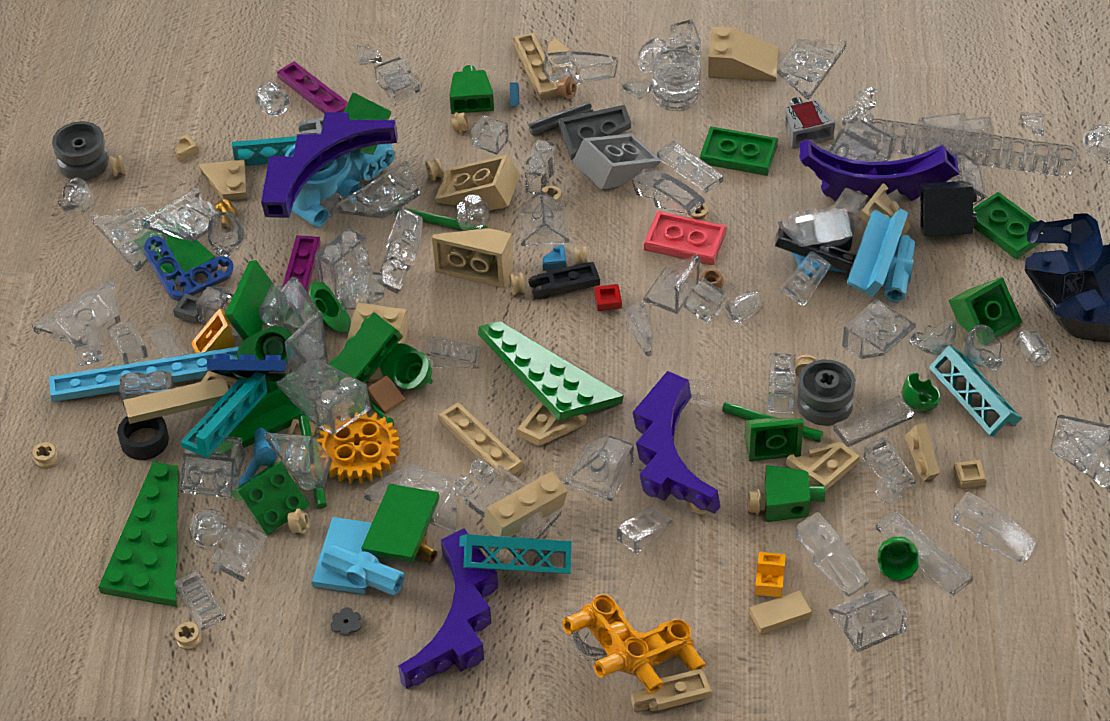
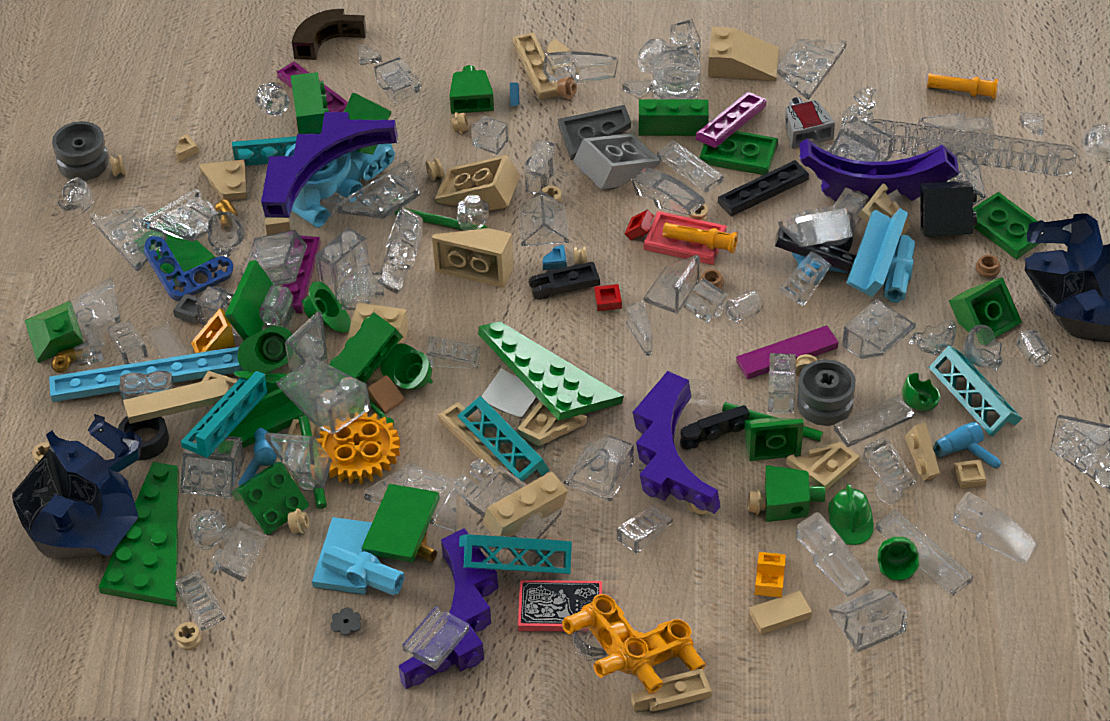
(54, 331): none -> green slope
(63, 360): none -> pearl gold arm
(77, 499): none -> dark blue piece
(246, 363): blue plate -> none
(277, 225): none -> tan tile
(279, 255): none -> clear brick
(296, 304): clear slope -> none
(309, 102): none -> green brick
(323, 27): none -> dark brown arch
(435, 637): none -> clear plate
(509, 394): none -> white sticker
(509, 435): none -> teal fence
(517, 283): tan bush -> none
(547, 602): none -> tile
(552, 121): dark grey axle -> none
(639, 225): none -> red plate
(672, 116): none -> green brick
(711, 238): none -> light orange pin
(714, 426): none -> black hinge
(731, 119): none -> magenta tile
(763, 188): none -> black tile
(810, 343): none -> magenta tile
(851, 516): none -> green piece
(964, 438): none -> dark azure piece
(973, 86): none -> light orange pin
(988, 266): none -> medium nougat plate

